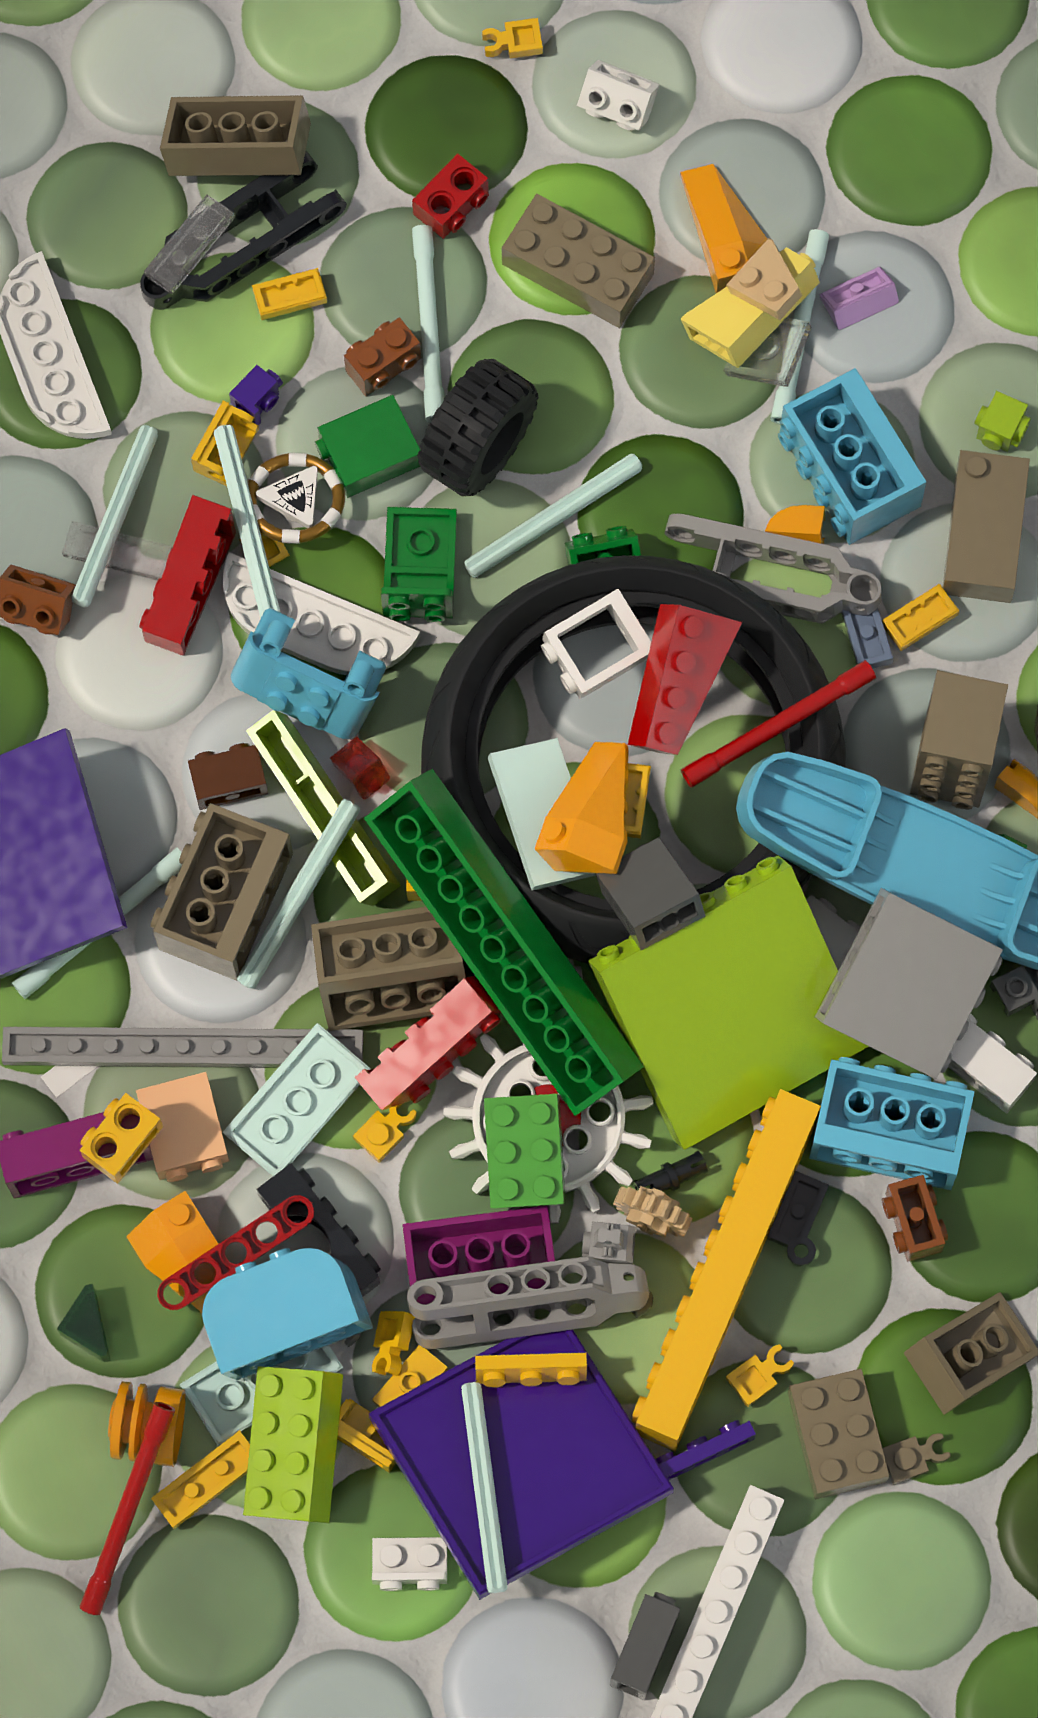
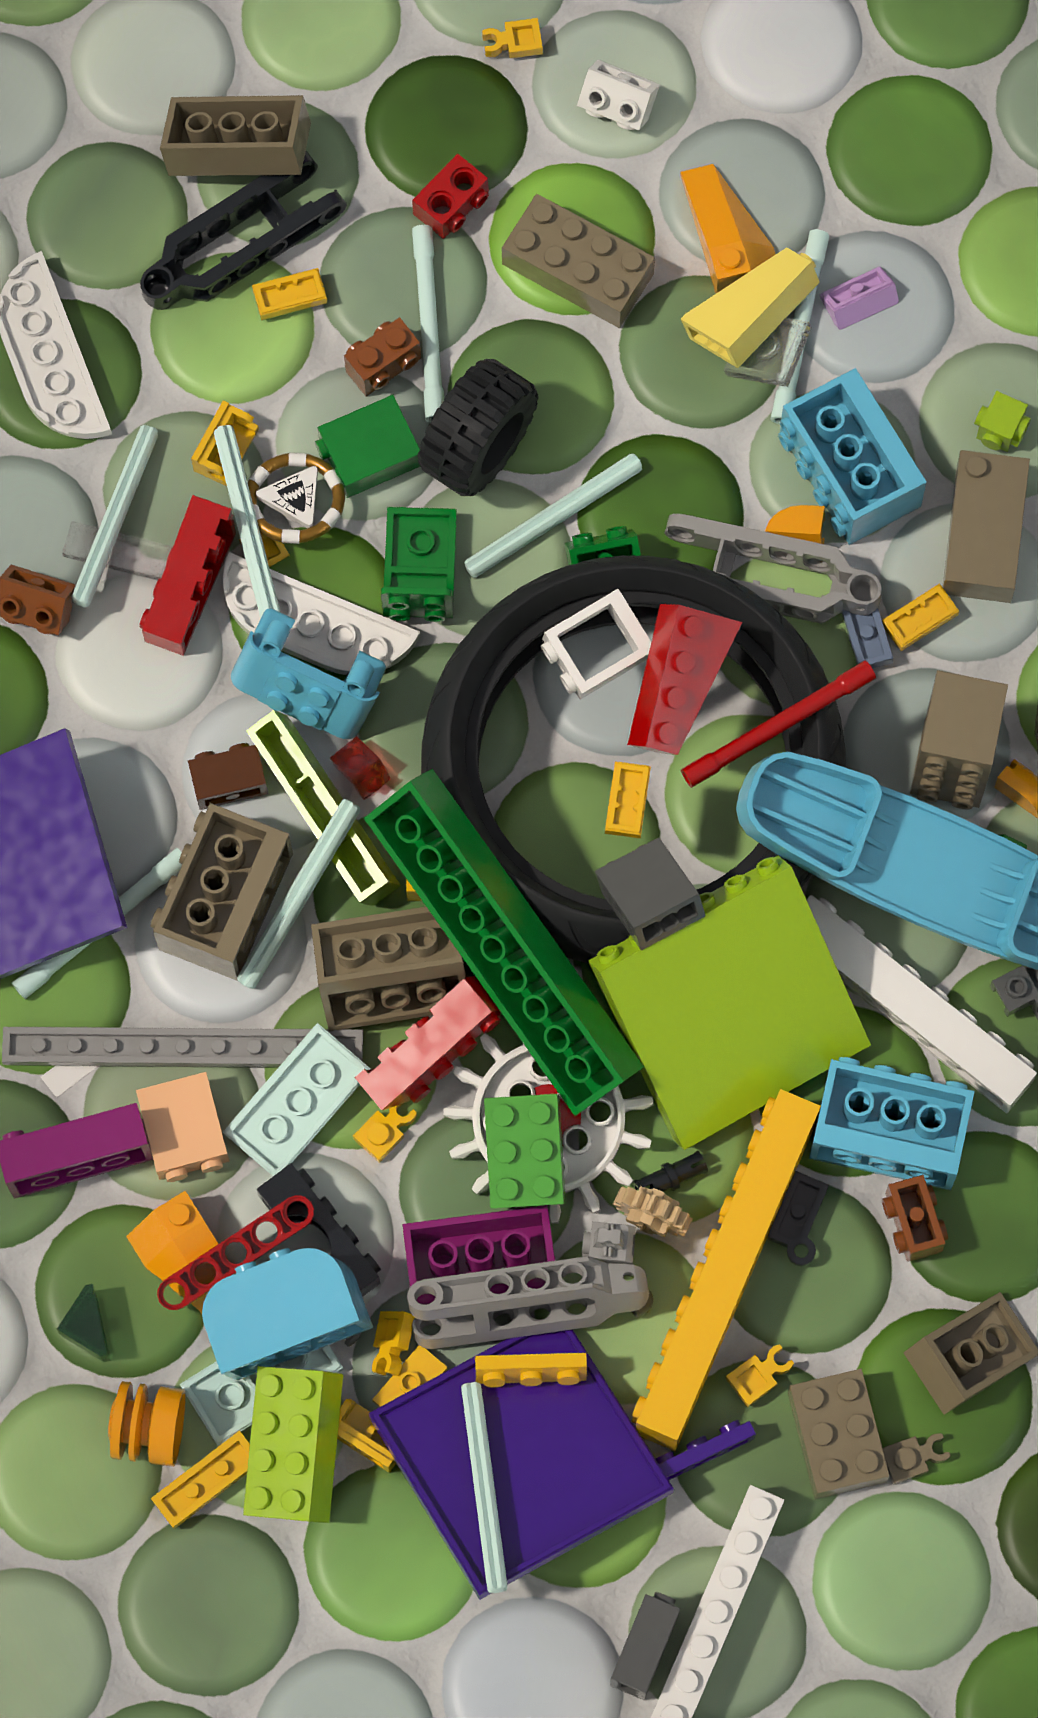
(100, 1581): red piece -> none
(129, 1142): yellow brick -> none
(189, 244): clear tile -> none
(256, 392): dark purple brick -> none
(409, 1562): white bracket -> none
(529, 785): light aqua tile -> none
(587, 819): light orange wedge -> none
(766, 282): tan wing -> none
(909, 984): light grey panel -> none

